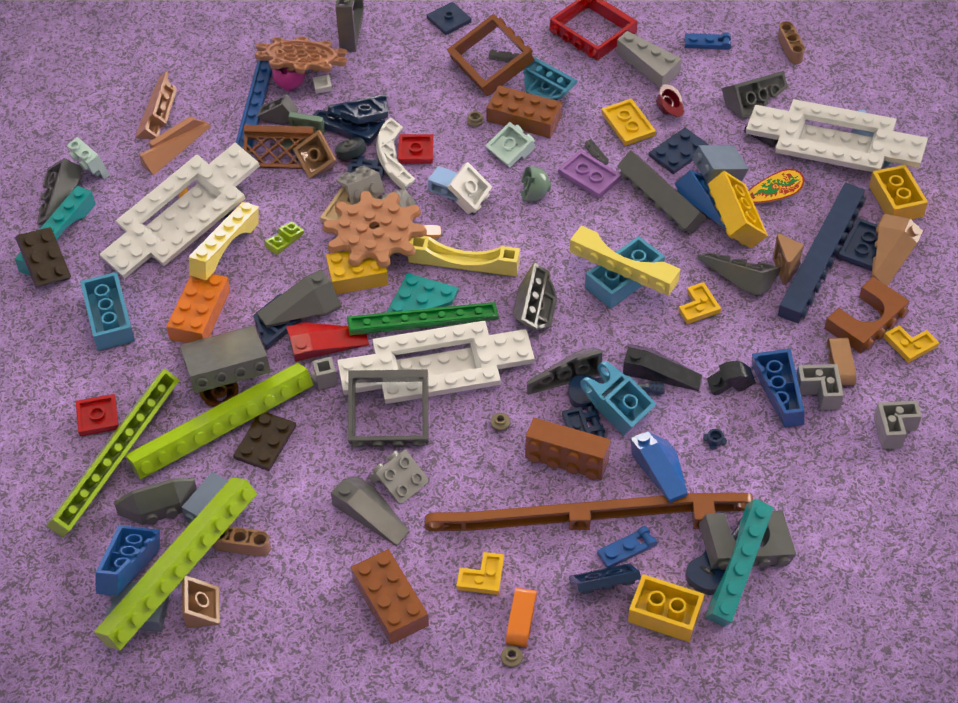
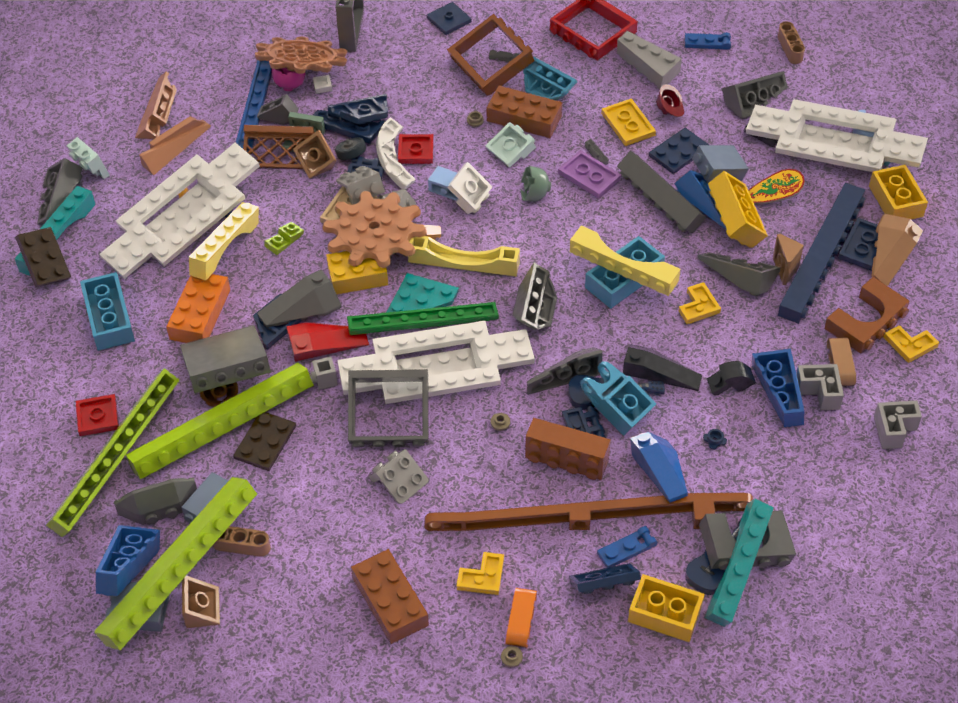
(369, 508): dark grey wedge -> none

